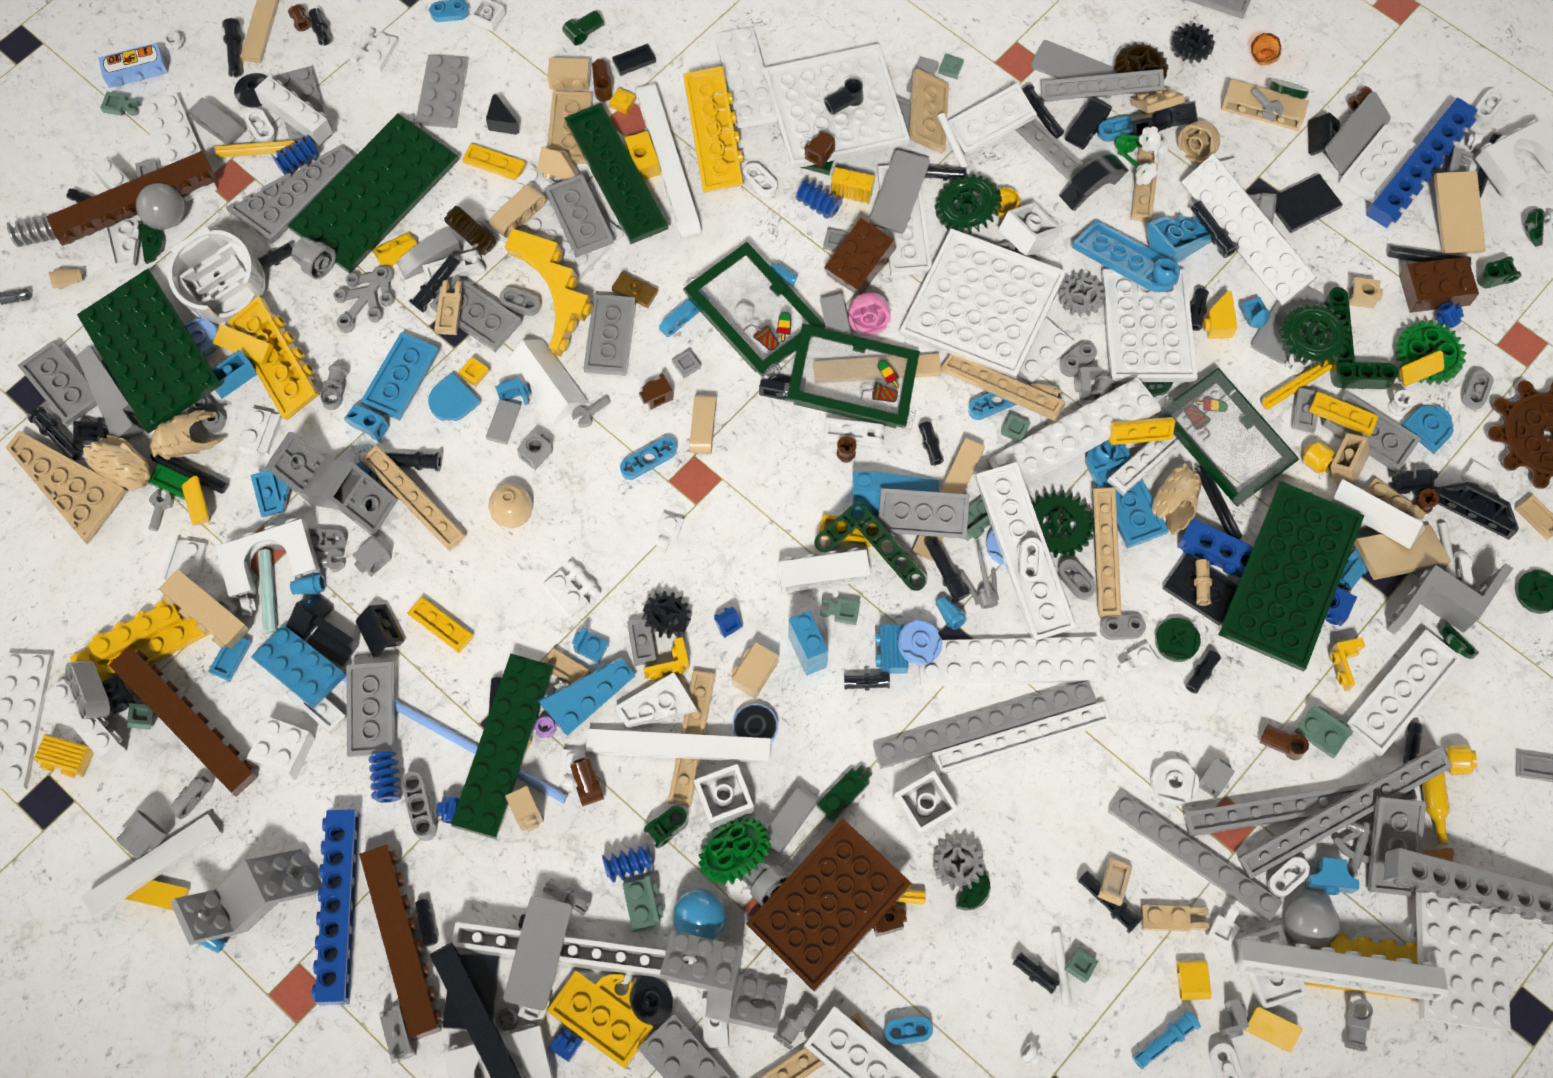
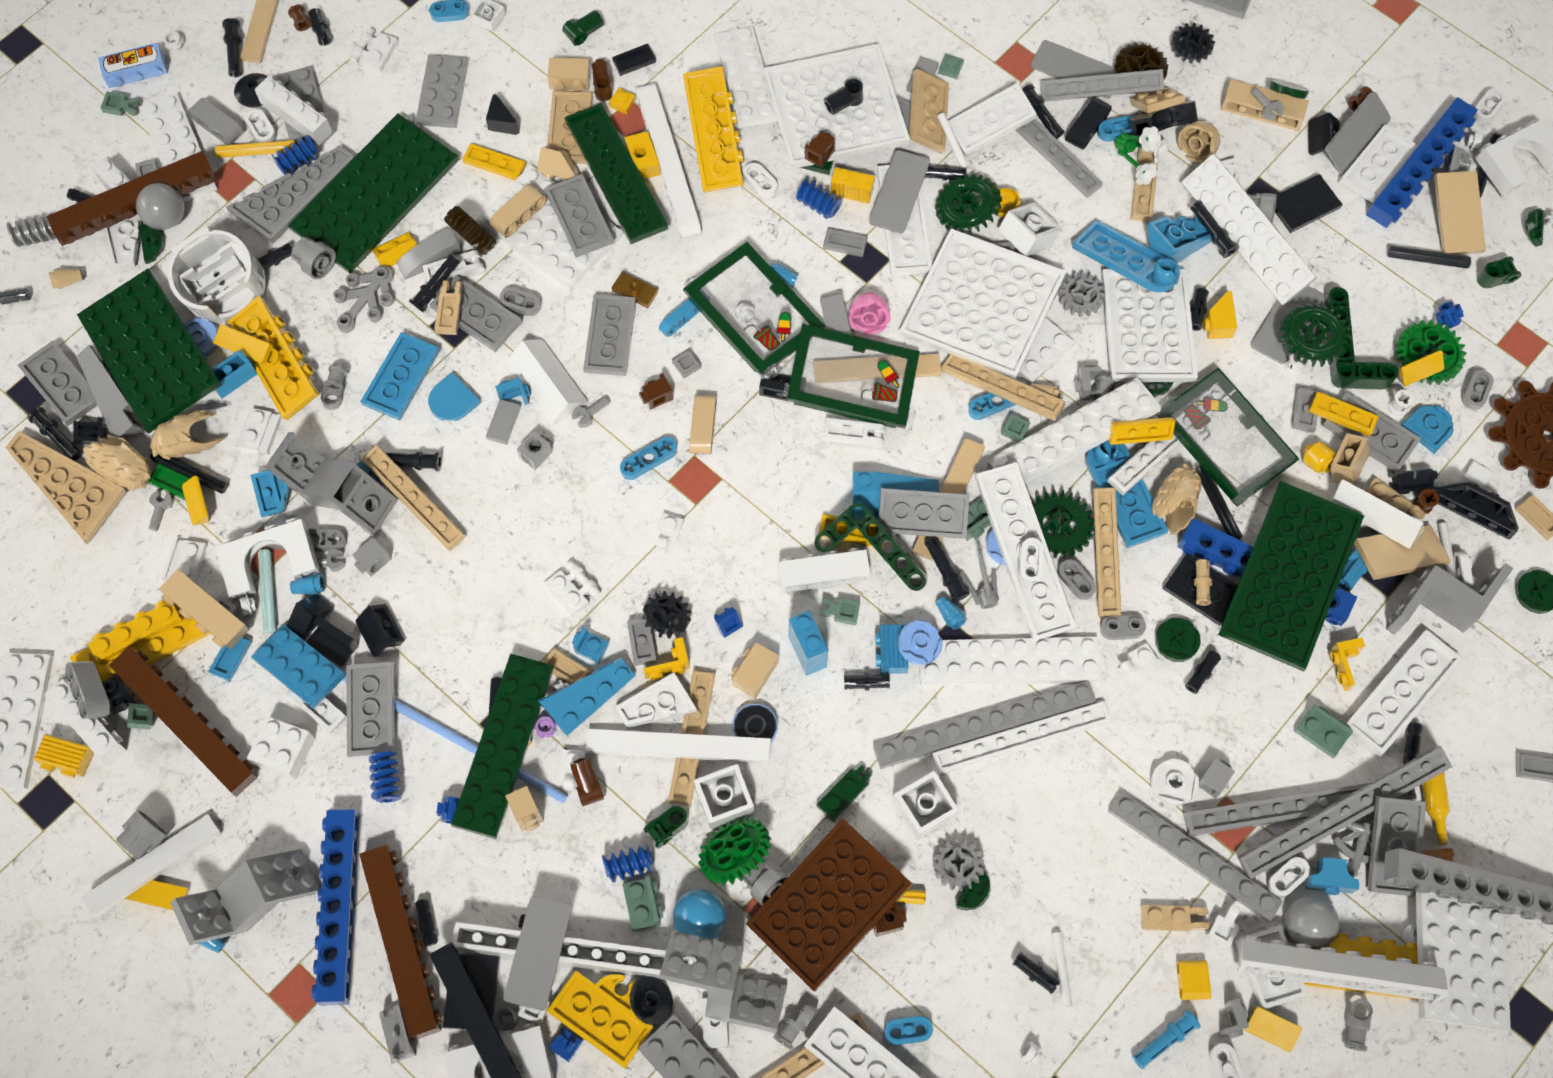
(188, 801): light grey plate -> none
(211, 426): light grey plate -> none
(367, 422): dark azure leg -> none
(412, 797): light grey beam -> none
(440, 624): yellow tile -> none
(473, 371): yellow plate -> none
(510, 505): tan cylinder -> none
(567, 896): light grey pin -> none
(568, 304): yellow arch -> none
(791, 818): light grey beam -> none
(846, 442): reddish brown bush -> none
(860, 257): reddish brown brick -> none
(931, 443): black pin -> none
(1079, 358): light grey plate -> none
(1081, 965): sand green plate -> none
(1093, 176): black arch -> none
(1115, 881): tan tile -> none
(1121, 913): black pin -> none
(1255, 312): dark azure plate -> none
(1266, 49): clear orange hair -> none
(1282, 740): reddish brown piece -> none
(1293, 385): yellow axle -> none
(1359, 298): tan brick -> none
(1438, 282): reddish brown brick -> none
(1457, 641): dark green plate -> none
(1462, 759): yellow head -> none

